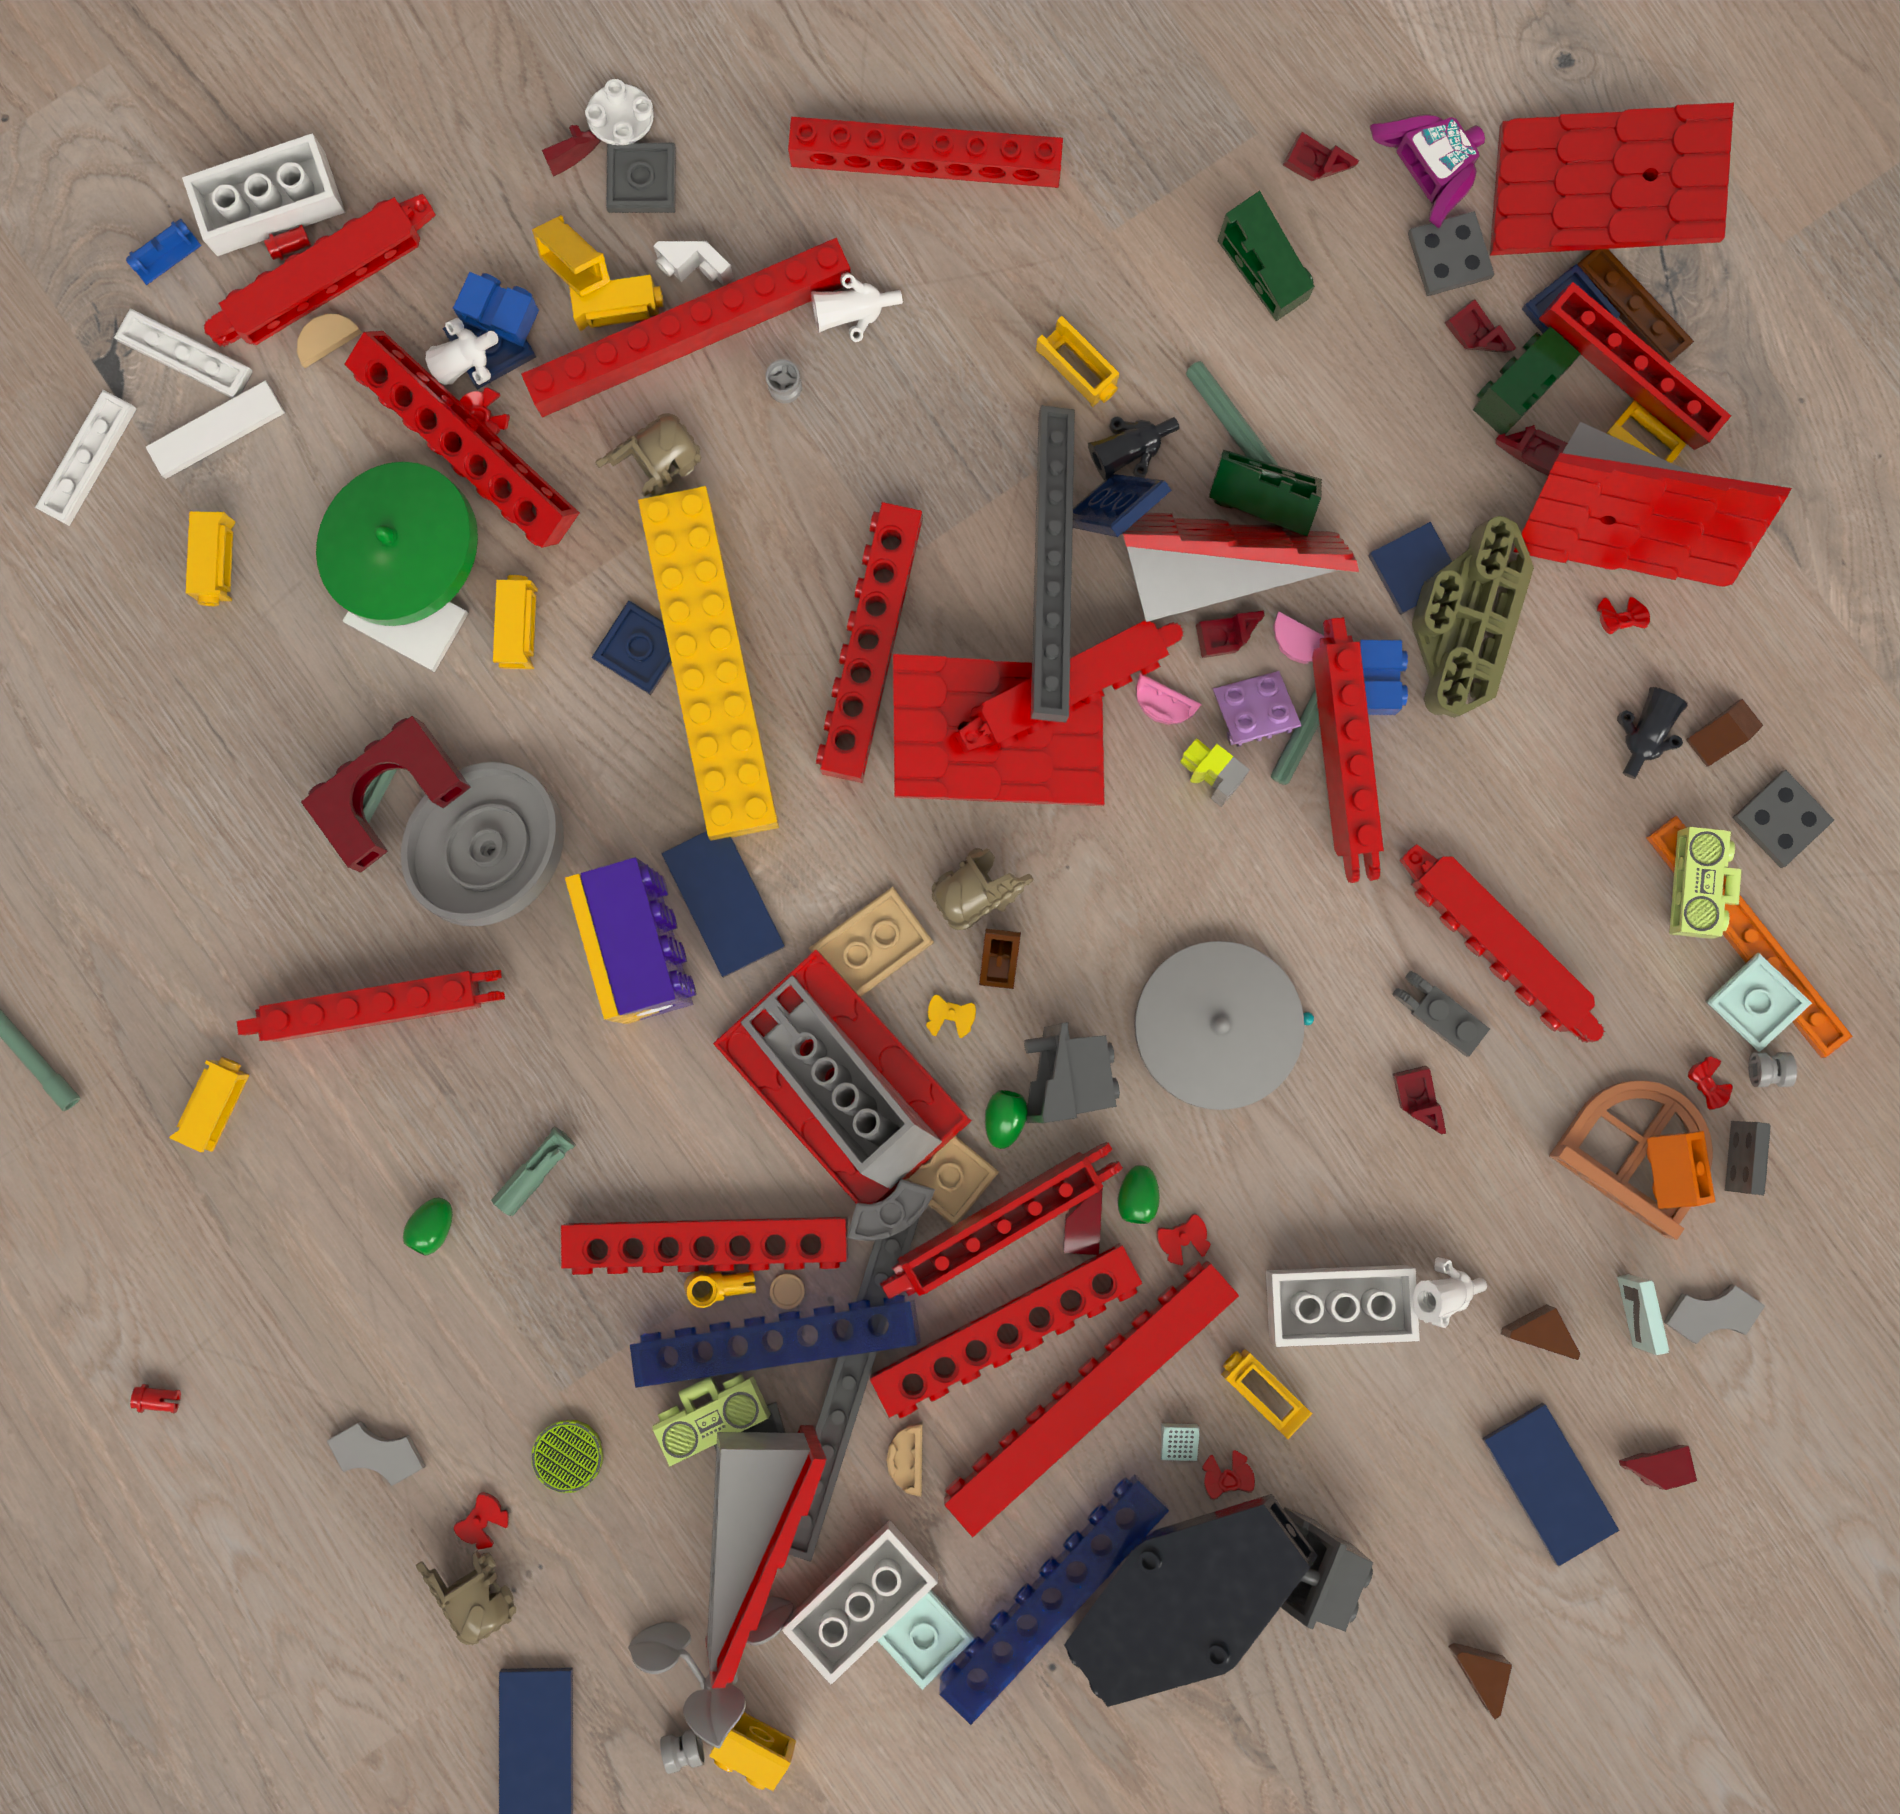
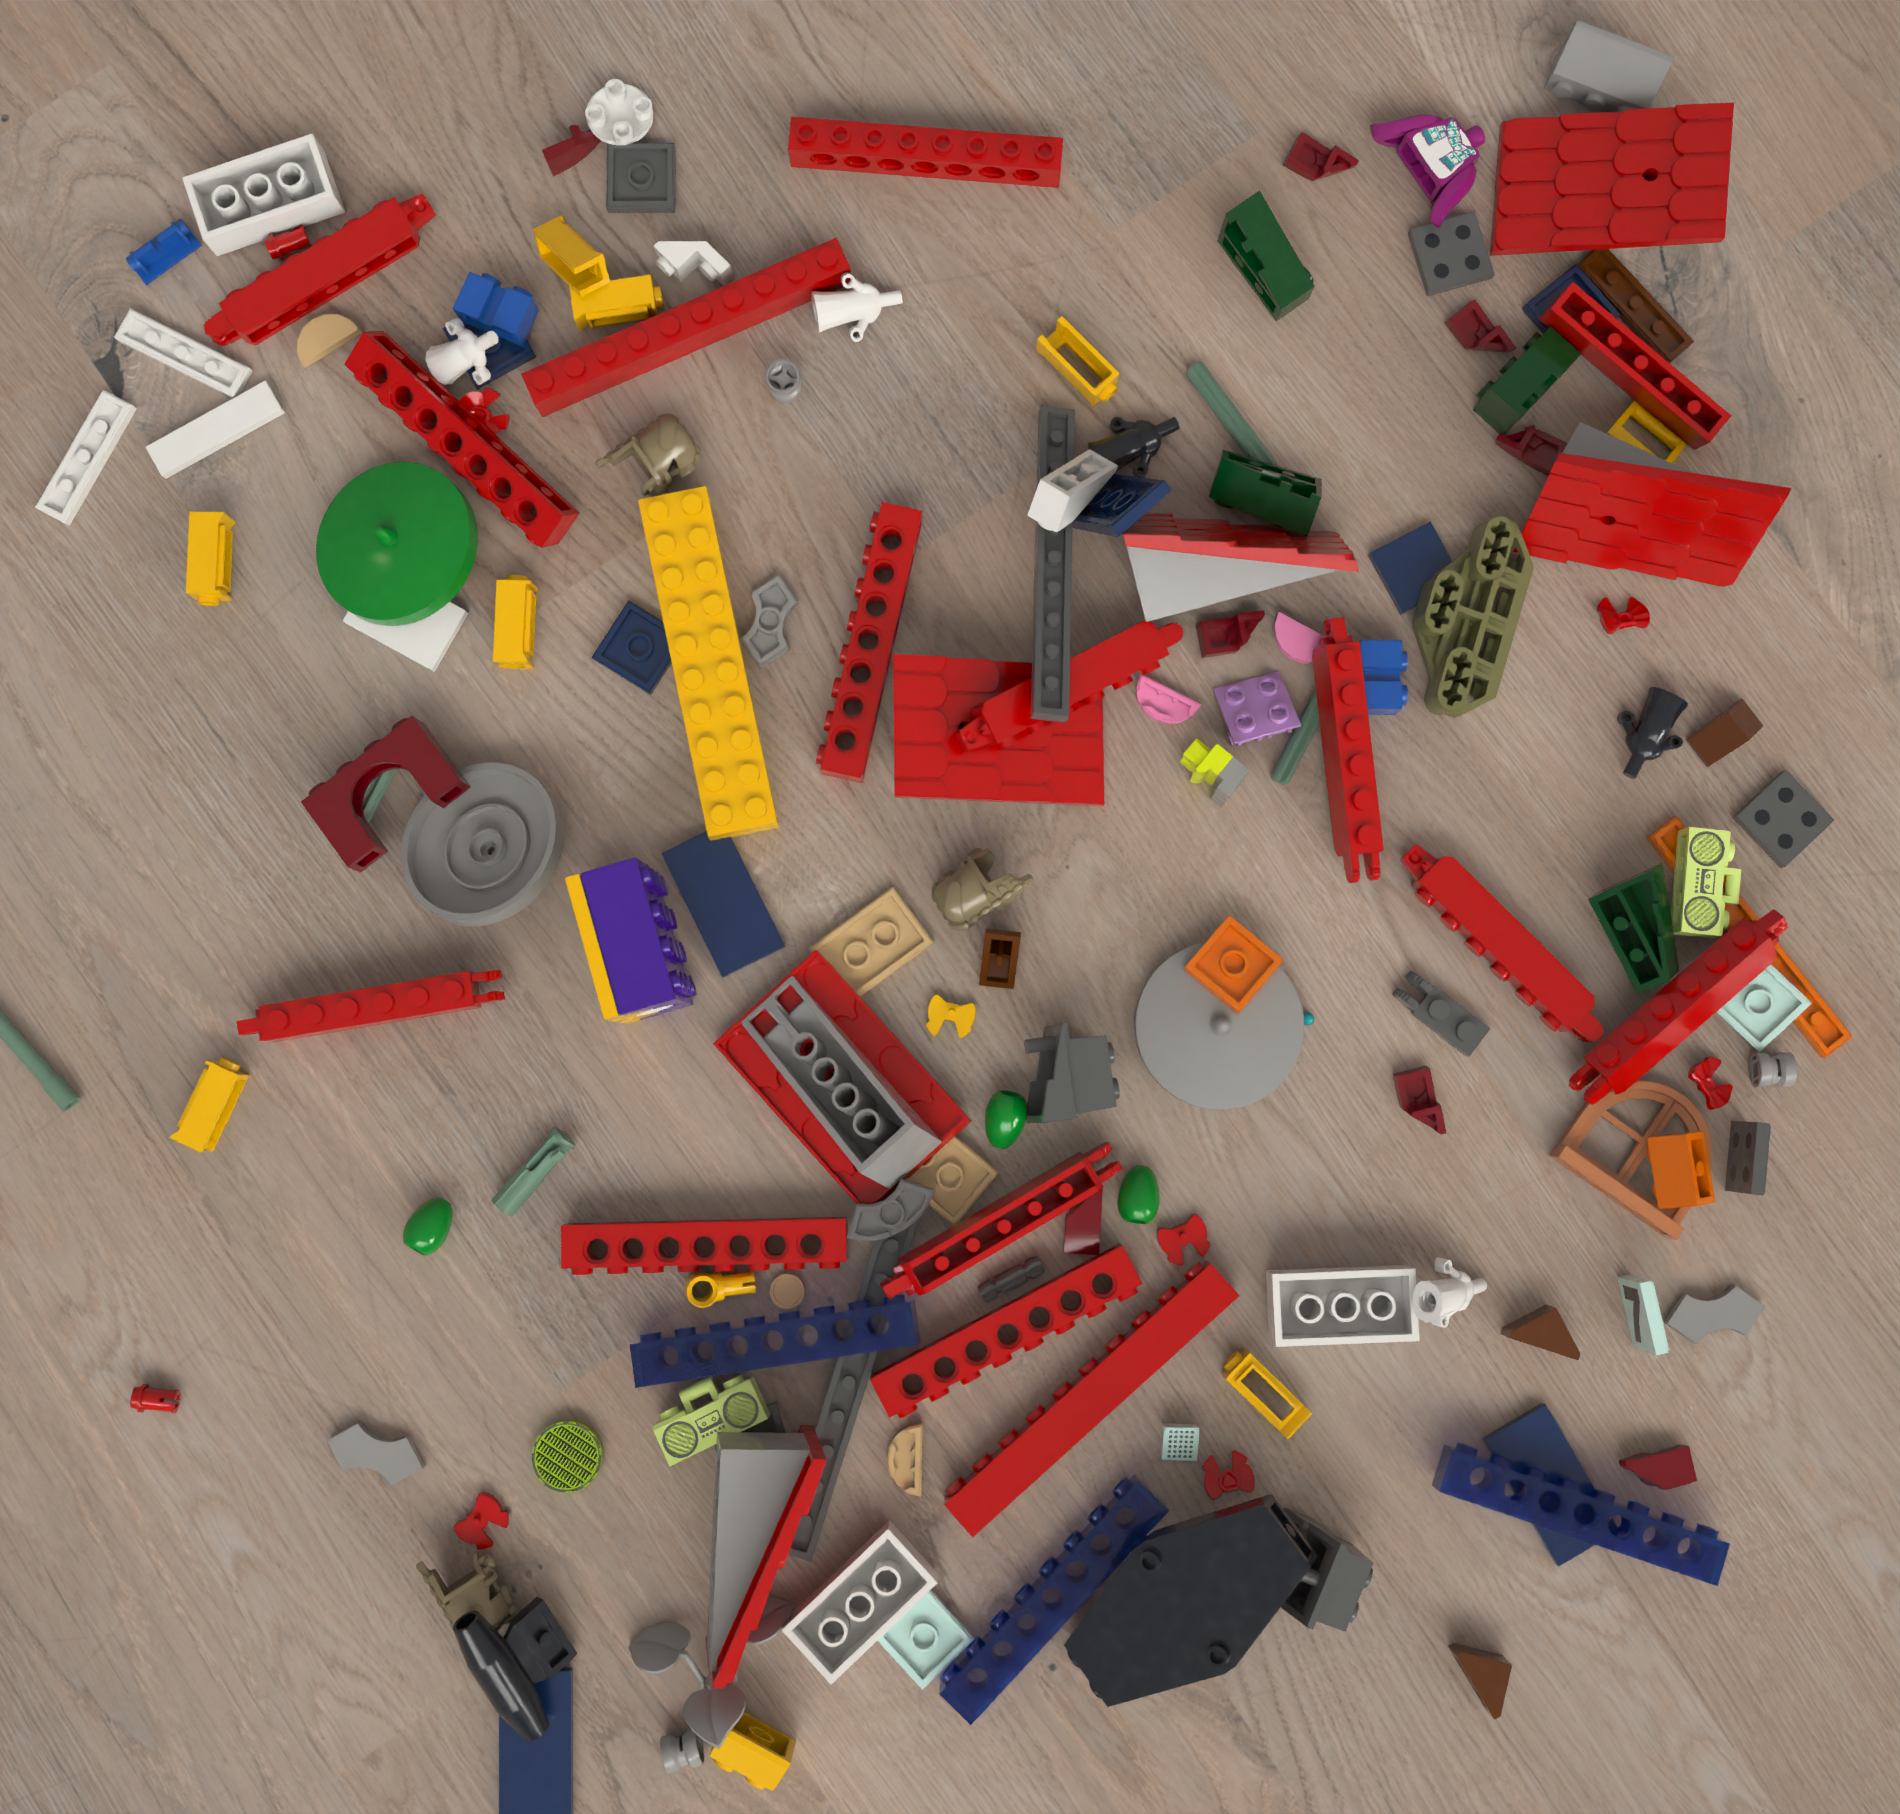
(511, 1664): none -> black plate
(766, 637): none -> light grey tile
(1011, 1279): none -> dark grey axle
(1069, 490): none -> white slope
(1233, 964): none -> orange tile
(1606, 70): none -> light grey slope
(1640, 927): none -> dark green wedge
(1680, 1007): none -> red hinge
(1701, 1561): none -> clear blue brick

